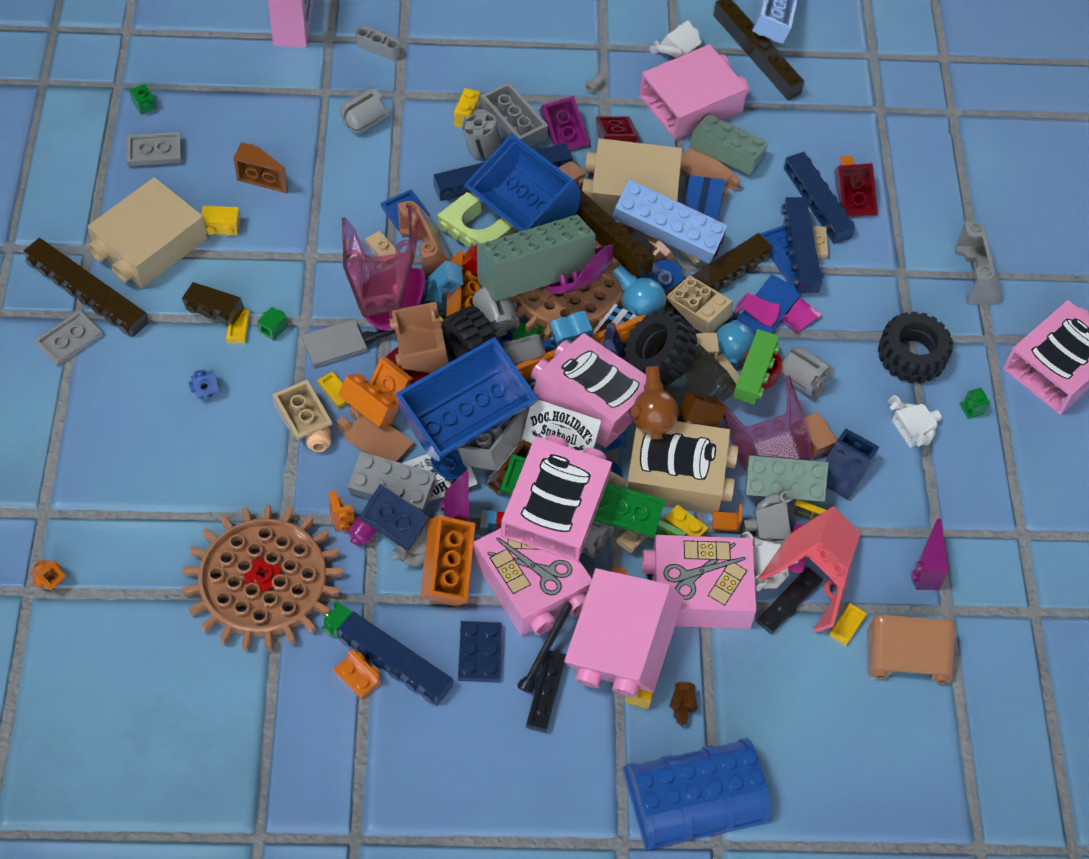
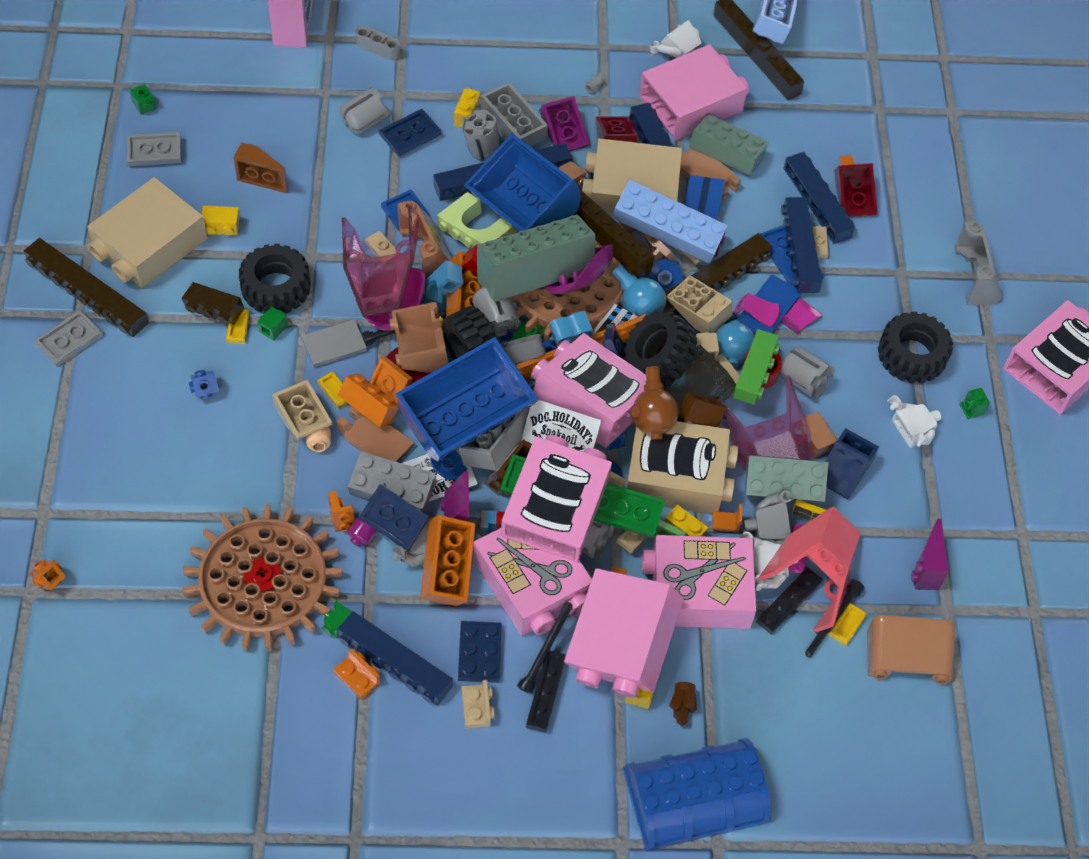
(269, 261): none -> black tyre
(410, 132): none -> dark blue plate
(476, 705): none -> tan bracket
(648, 126): none -> dark blue brick
(853, 590): none -> black piece

